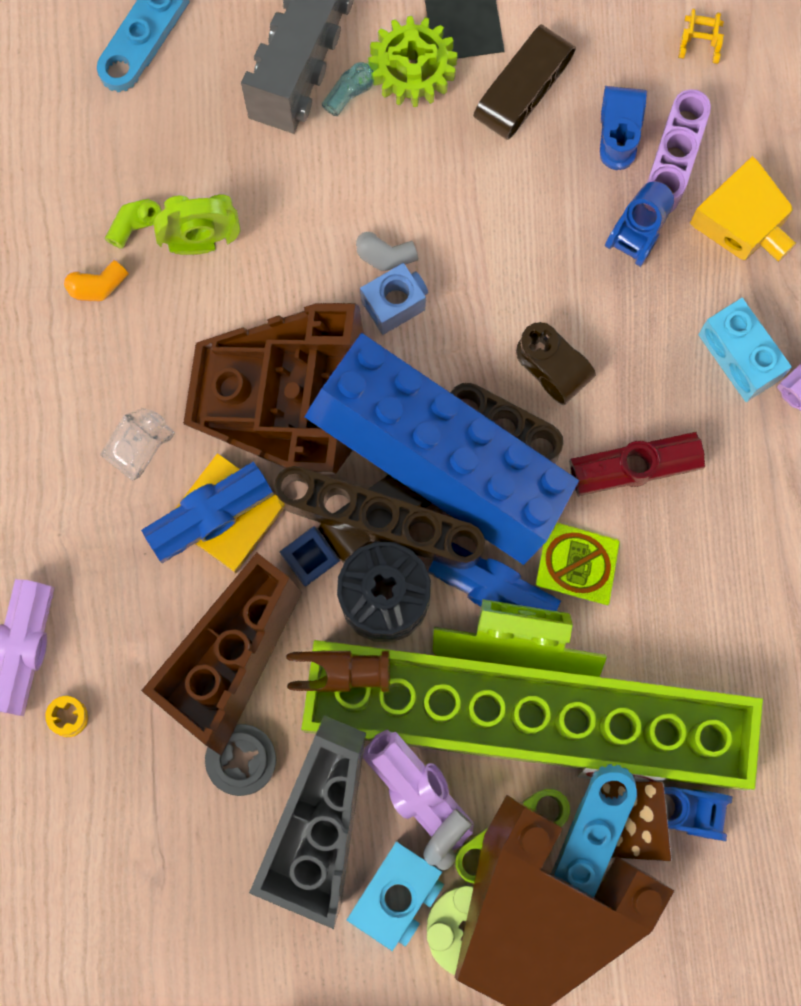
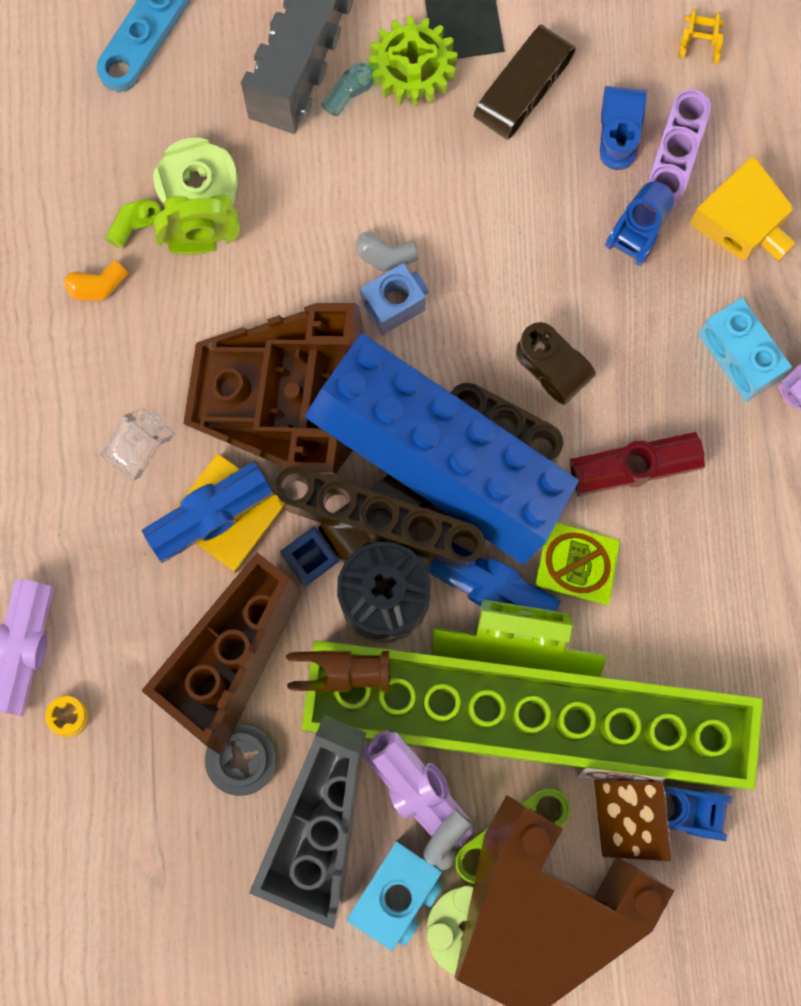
(191, 156): none -> yellowish green plate
(595, 830): dark azure plate -> none

